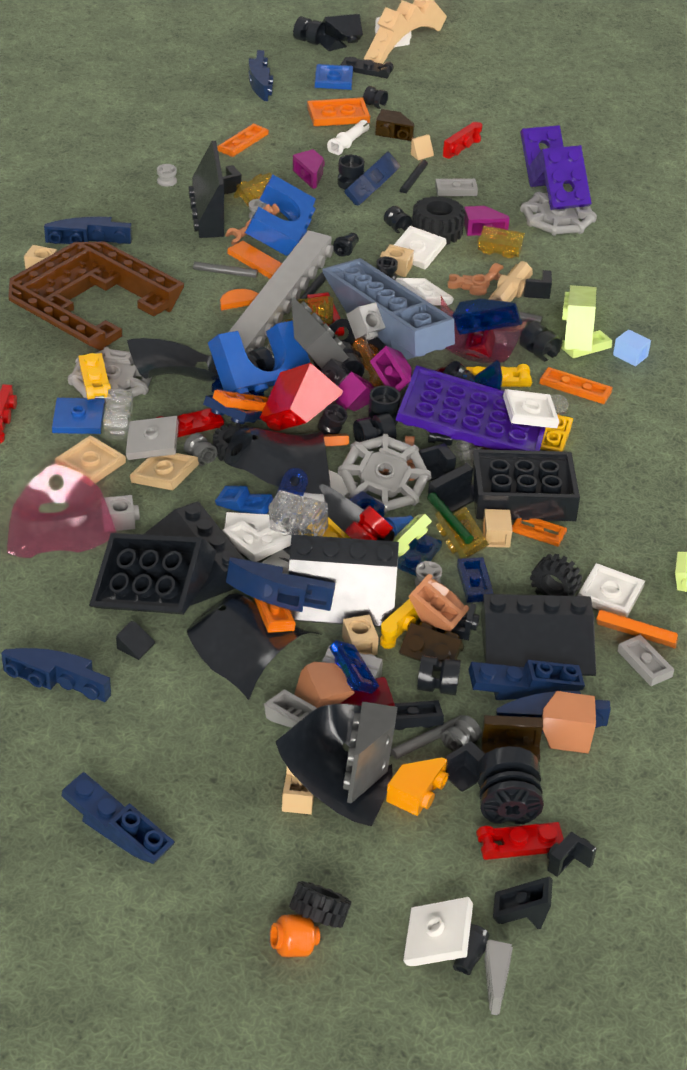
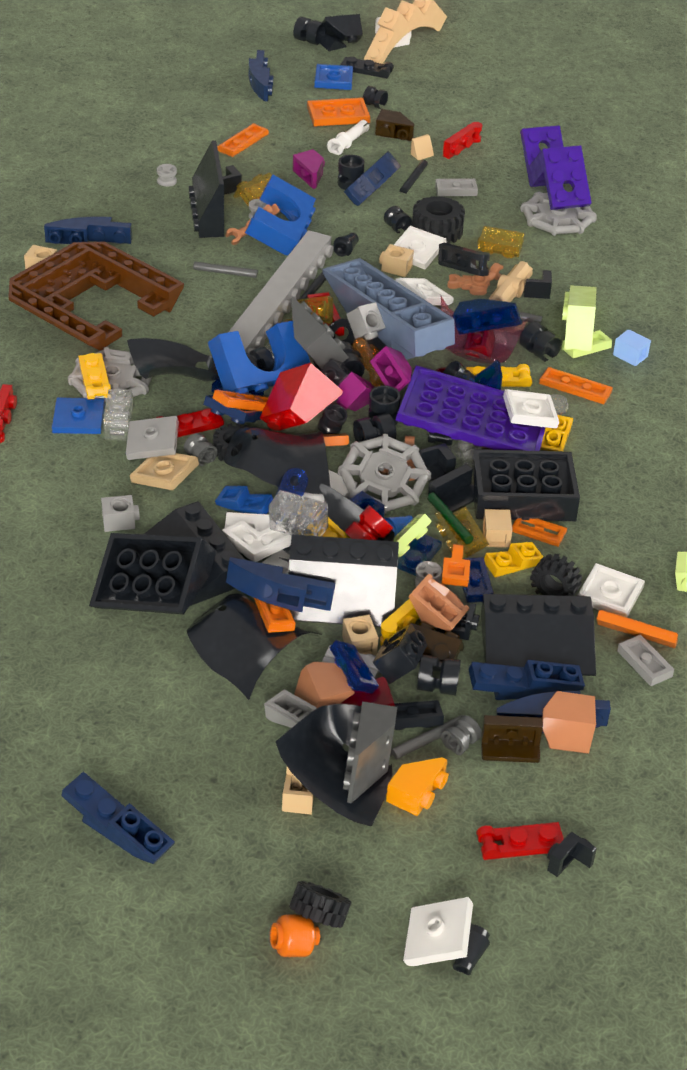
(50, 667): dark blue slope -> none
(75, 529): clear pink piece -> none
(91, 459): tan plate -> none
(134, 640): black slope -> none
(237, 298): orange tile -> none
(254, 258): orange tile -> none
(388, 266): black wheel -> none
(400, 653): none -> black brick
(455, 568): none -> orange plate
(463, 259): none -> black plate
(463, 766): black panel -> none
(479, 216): magenta slope -> none
(497, 967): light grey slope -> none
(510, 785): black wheel -> none
(517, 558): none -> yellow slope
(523, 901): black slope -> none

